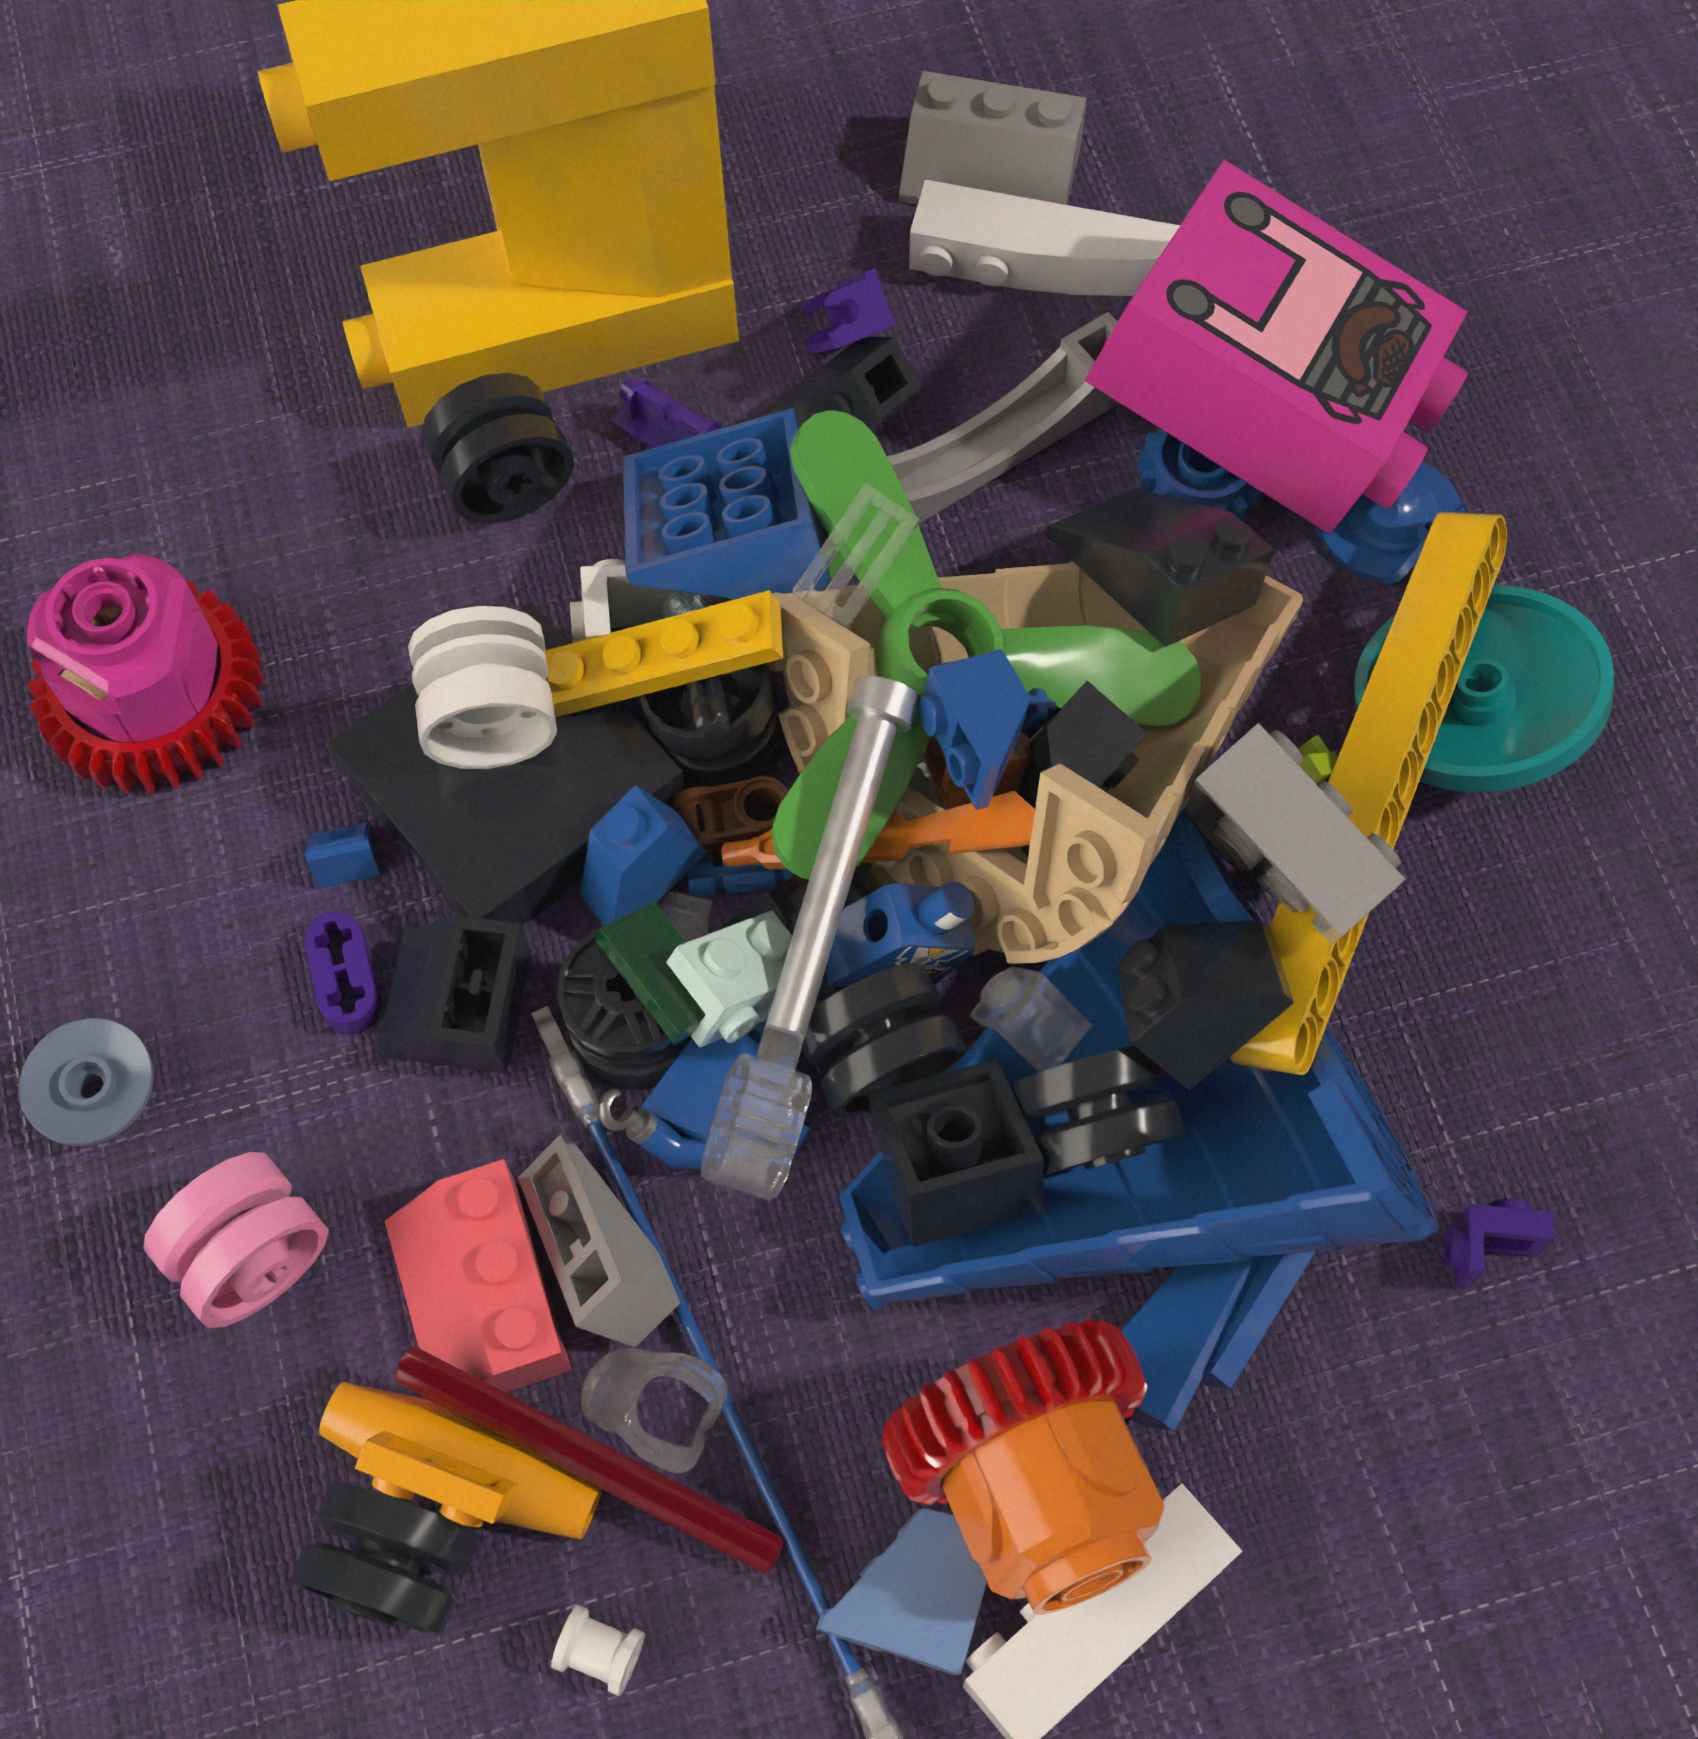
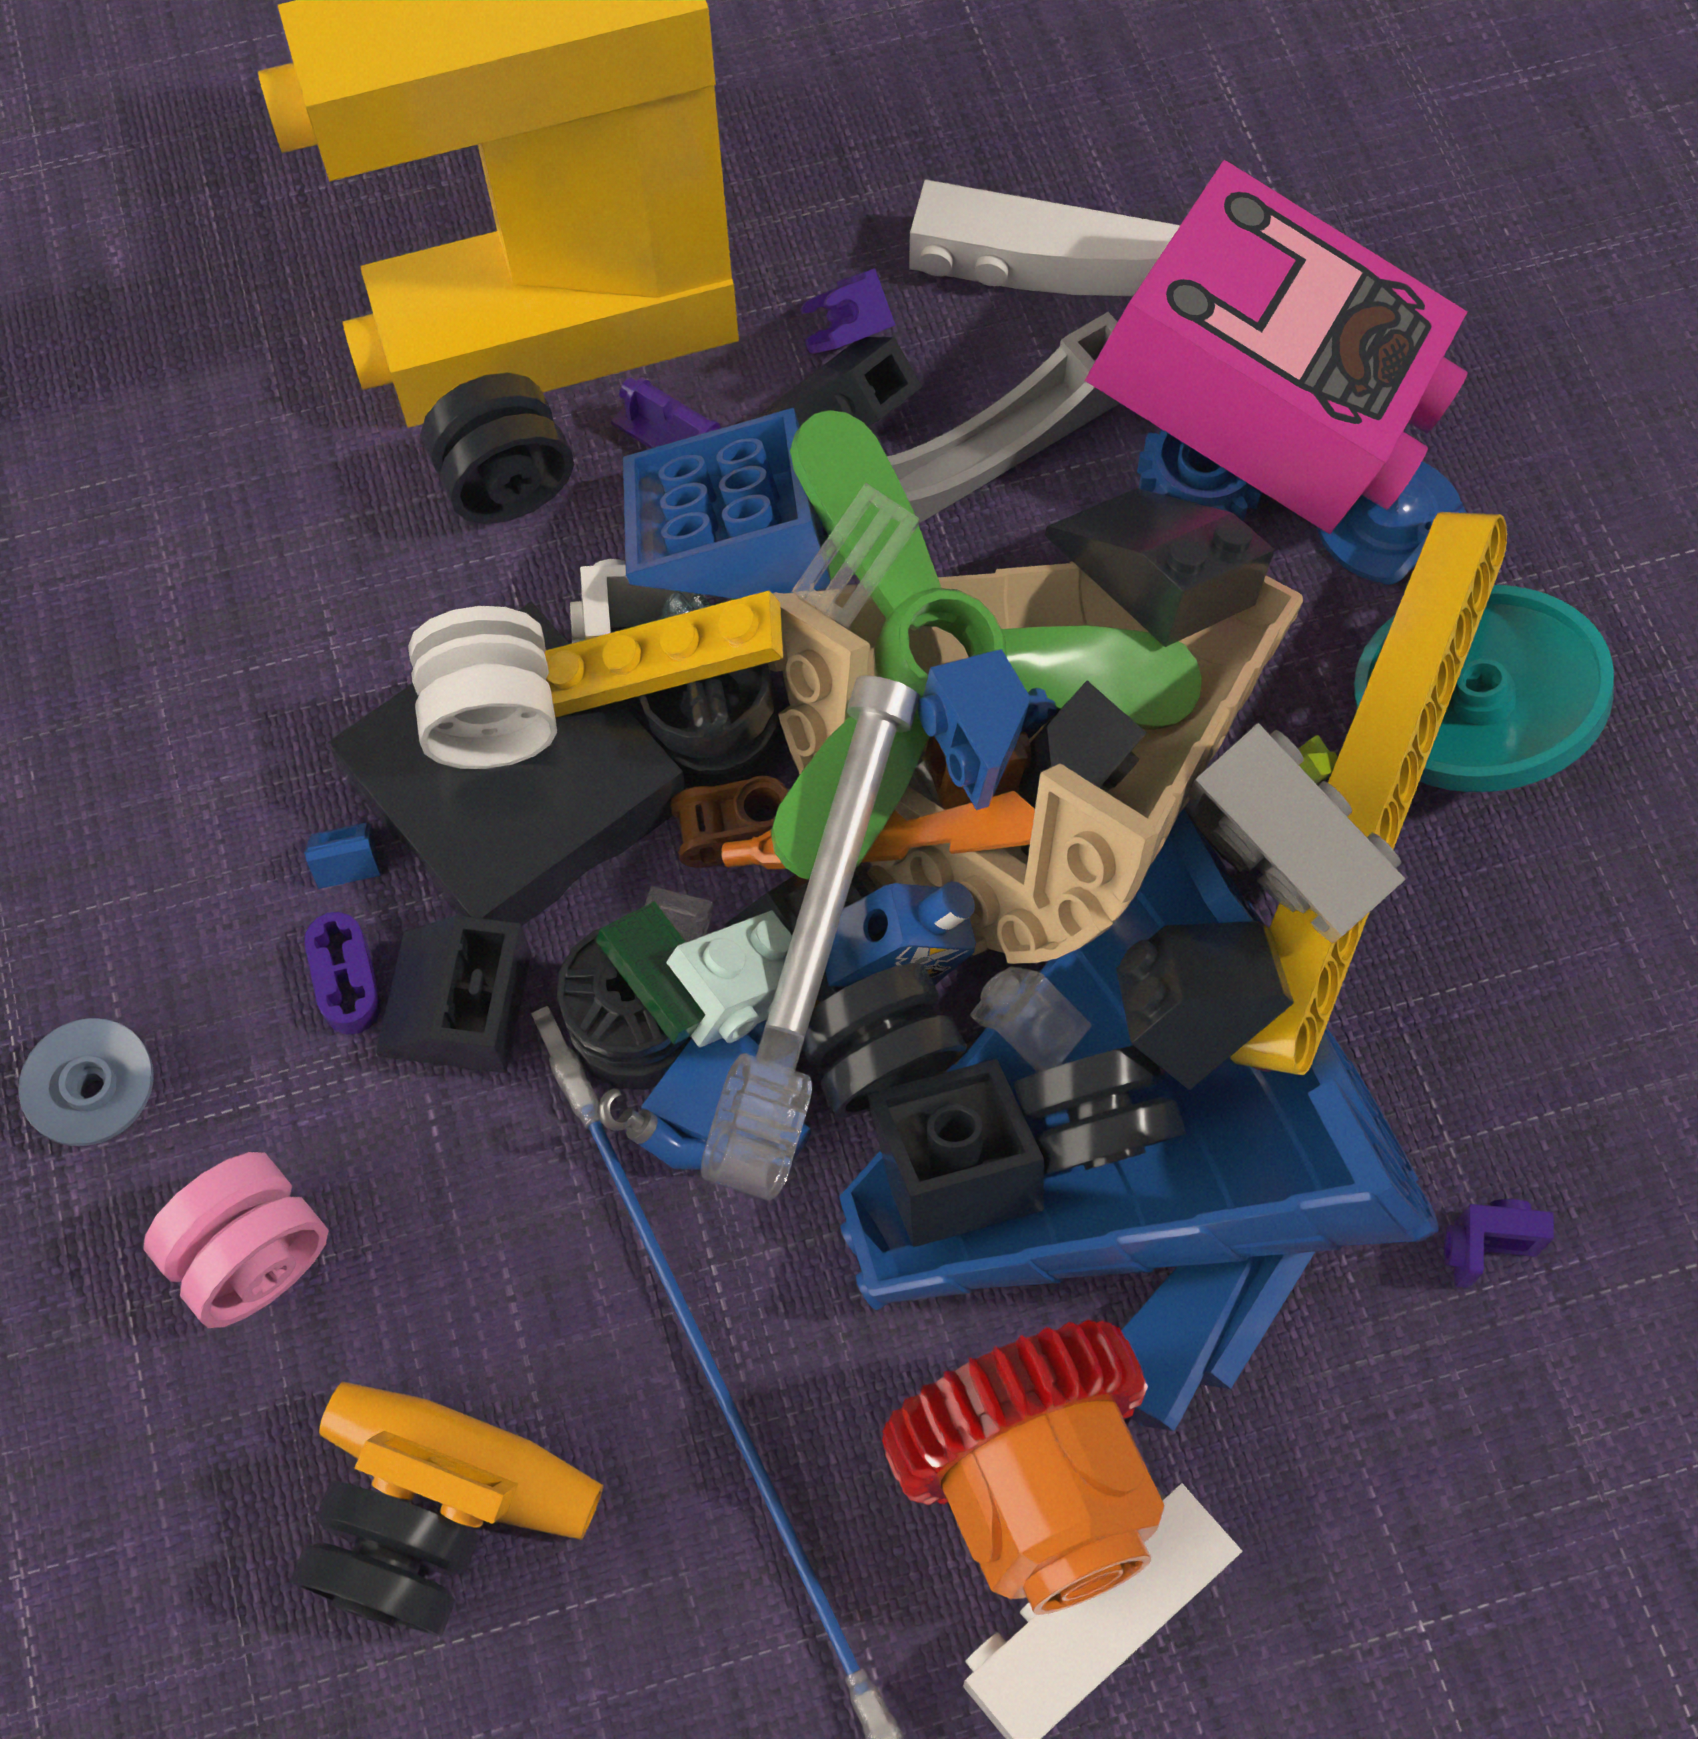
(139, 672): dark pink piece -> none
(477, 1279): coral slope -> none
(589, 1459): dark red axle -> none
(596, 1248): light grey slope -> none
(597, 1650): white bush -> none
(613, 1393): clear piece -> none
(636, 856): blue slope -> none
(707, 877): blue axle -> none
(915, 1596): medium blue slope -> none
(992, 138): light grey slope -> none

